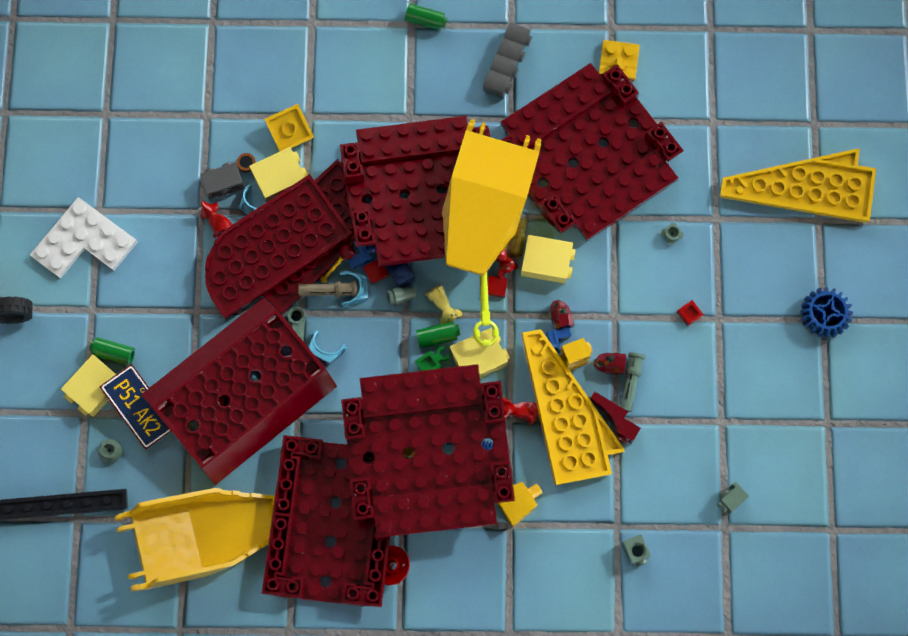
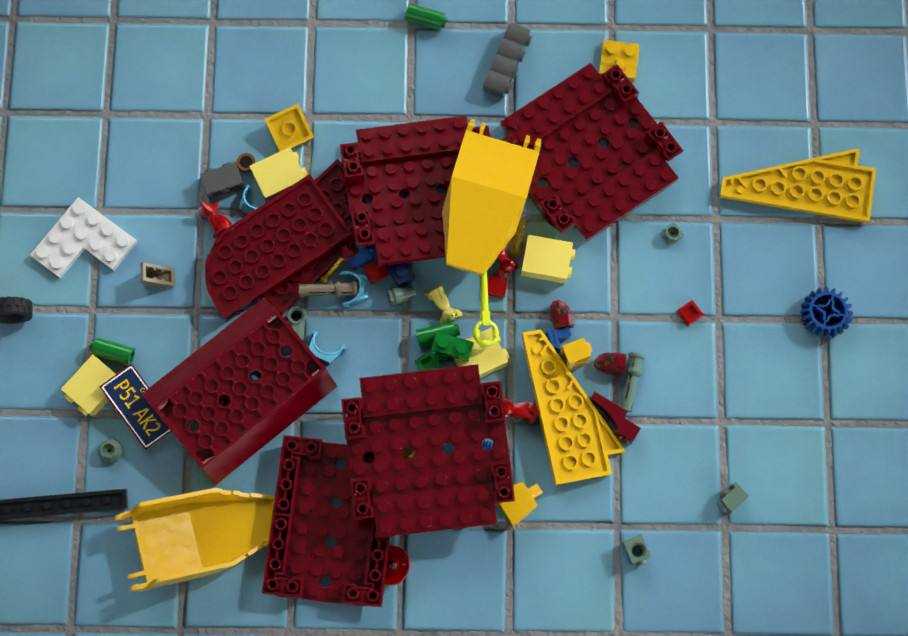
(157, 276): none -> dark tan slope
(452, 346): none -> green plate

